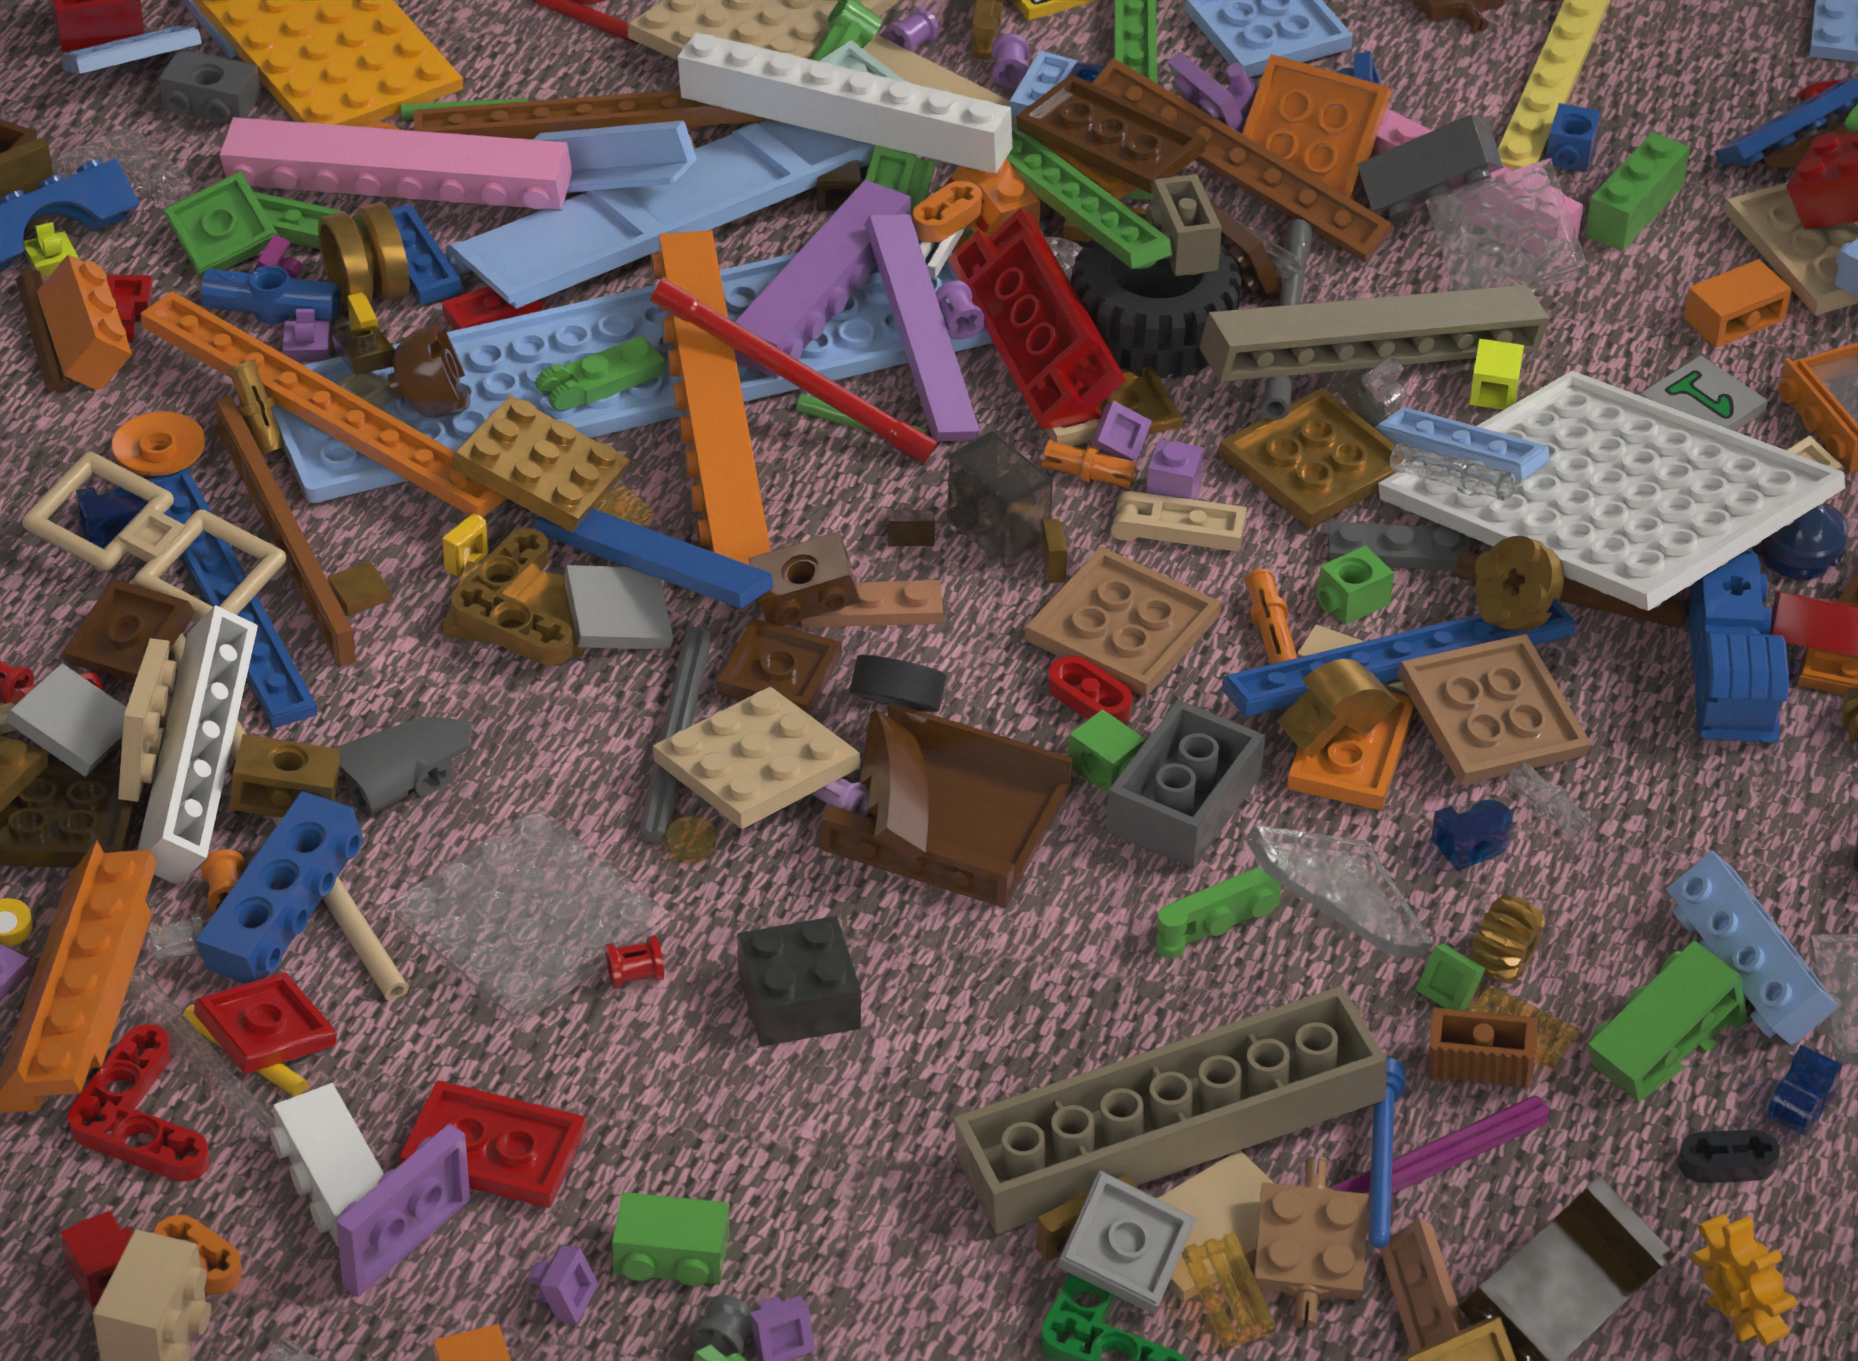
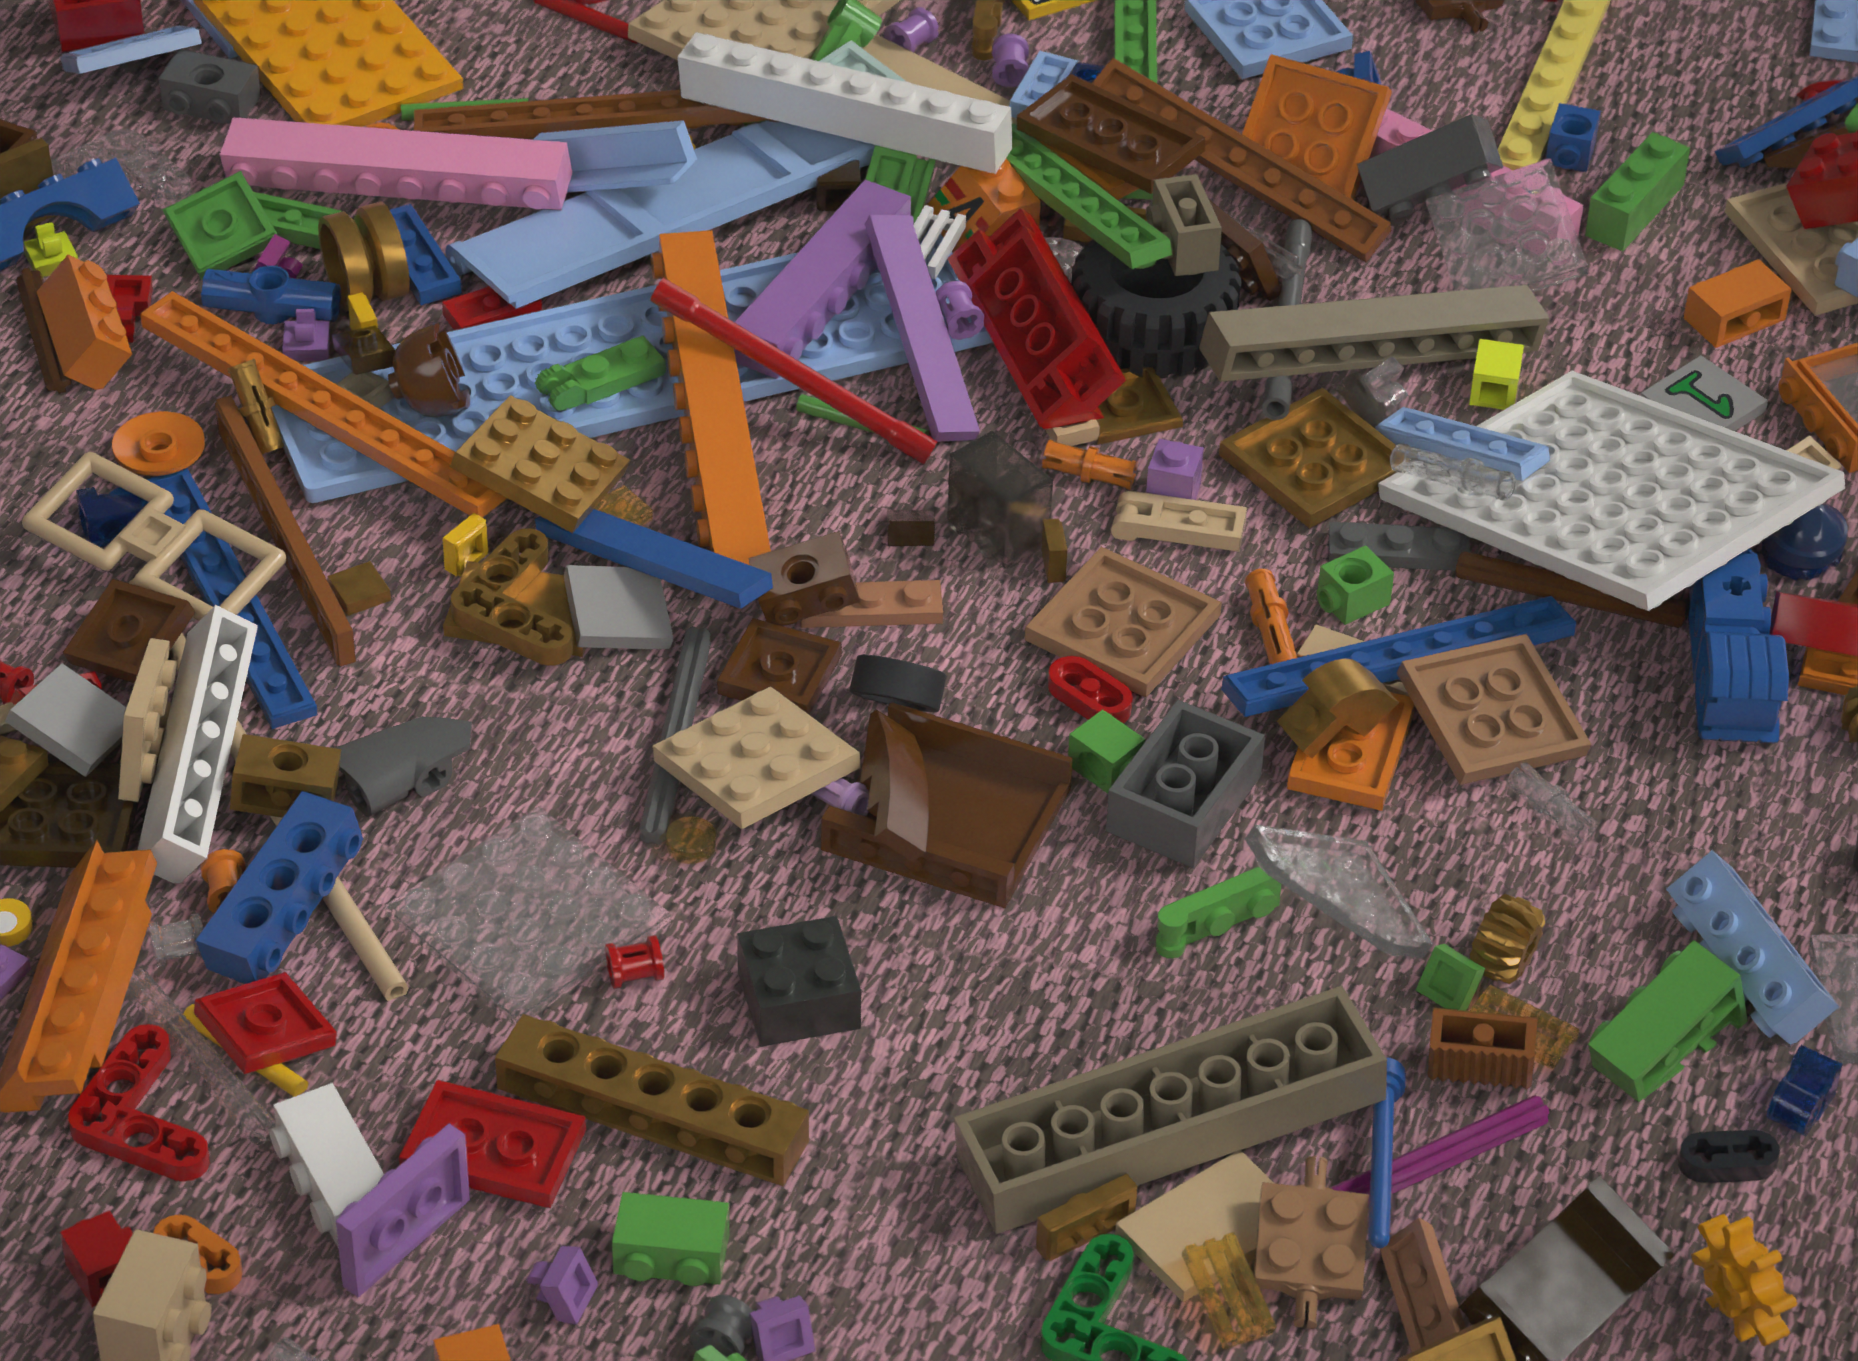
(653, 1099): none -> pearl gold brick
(947, 211): orange beam -> none
(1121, 432): medium lavender plate -> none
(1126, 1242): light grey tile -> none
(1199, 89): medium lavender plate -> none
(1473, 834): clear blue leg -> none
(1496, 578): pearl gold plate -> none

